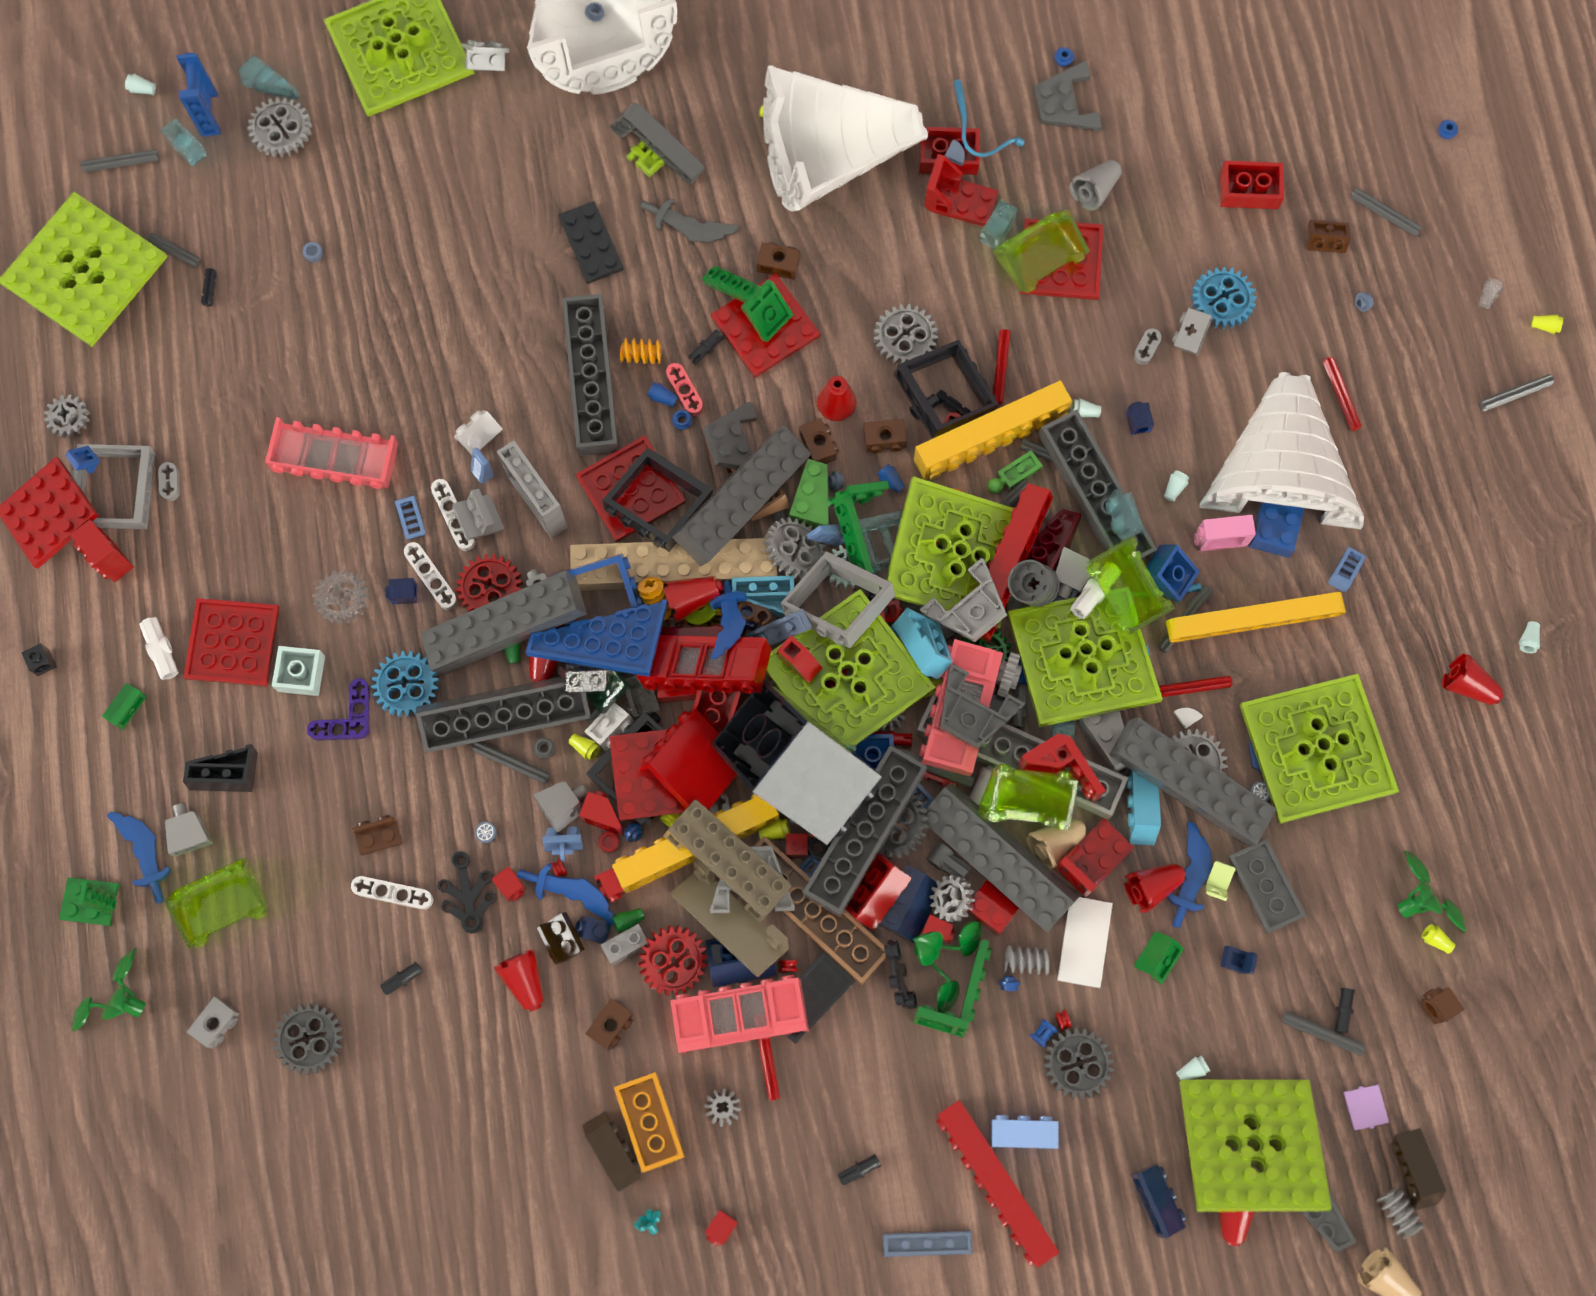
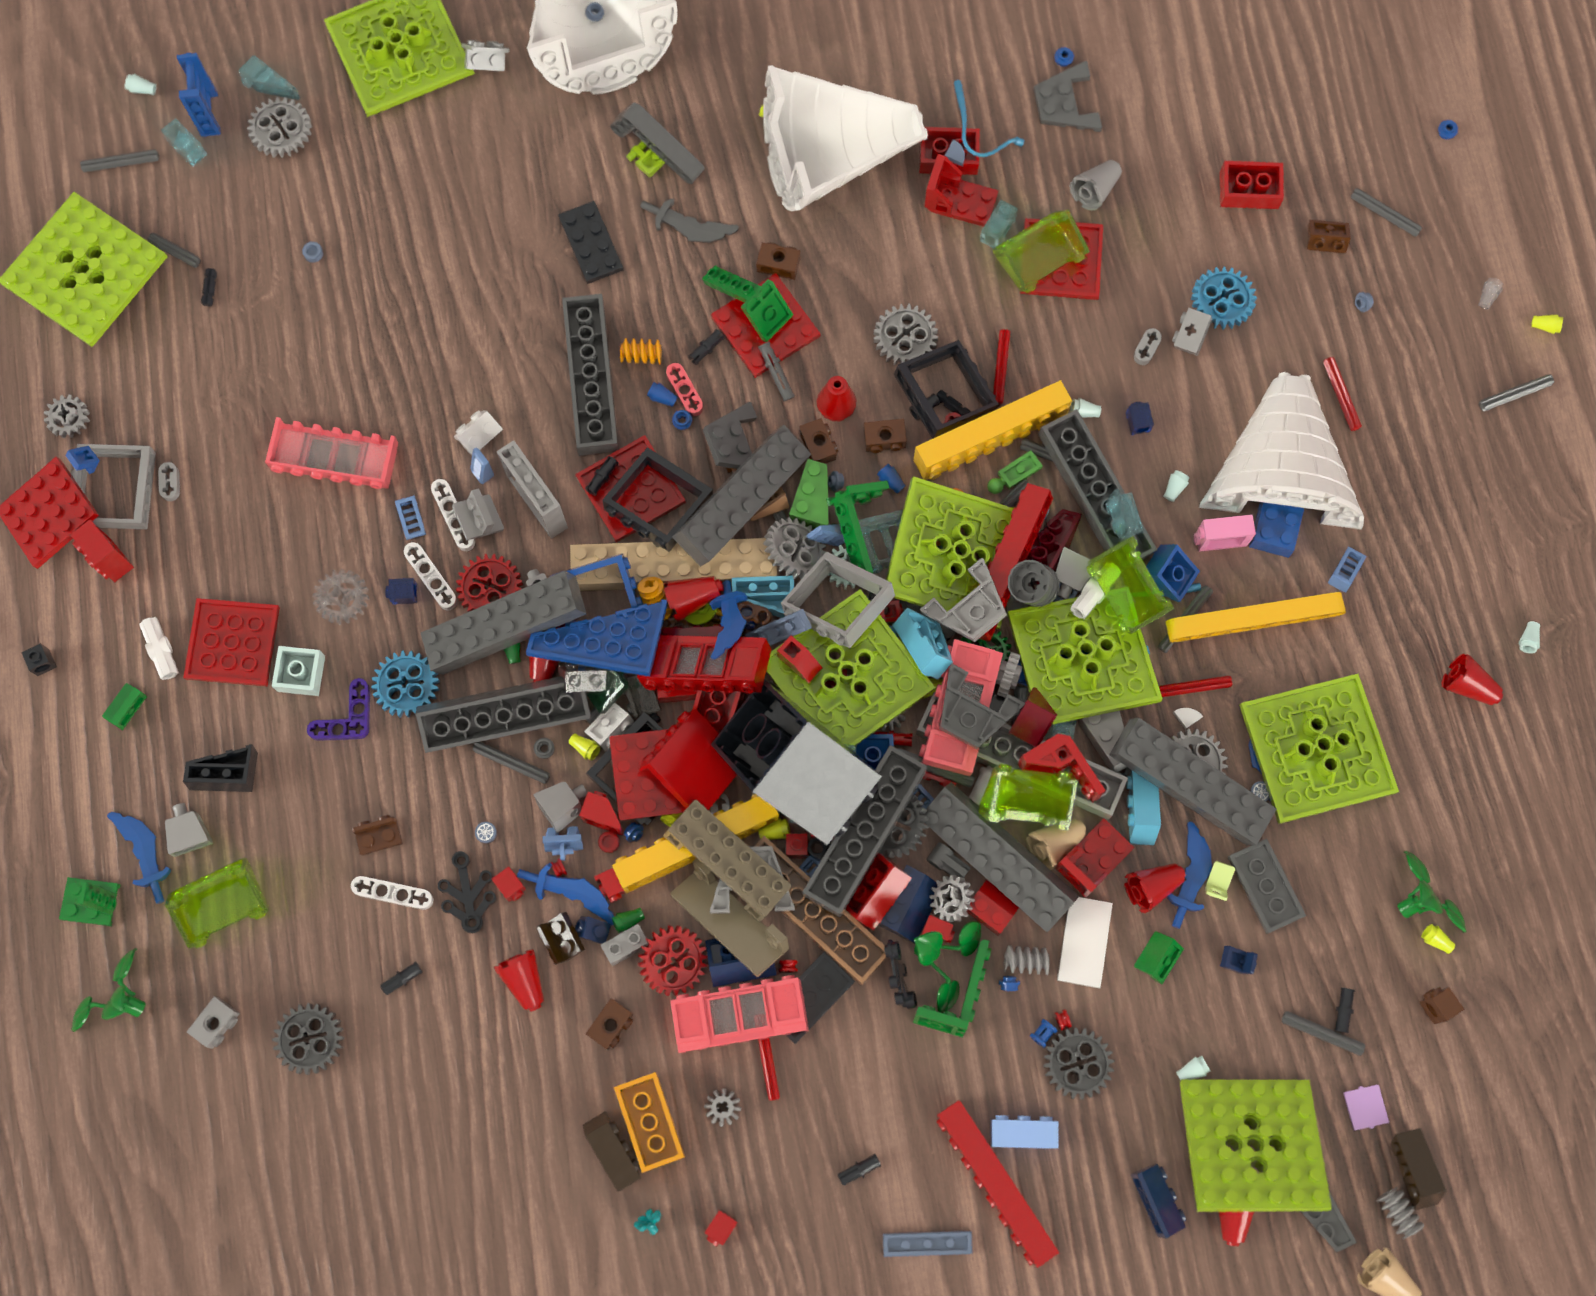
(601, 475): none -> black pin
(766, 350): none -> dark grey pin
(1033, 719): none -> dark red slope

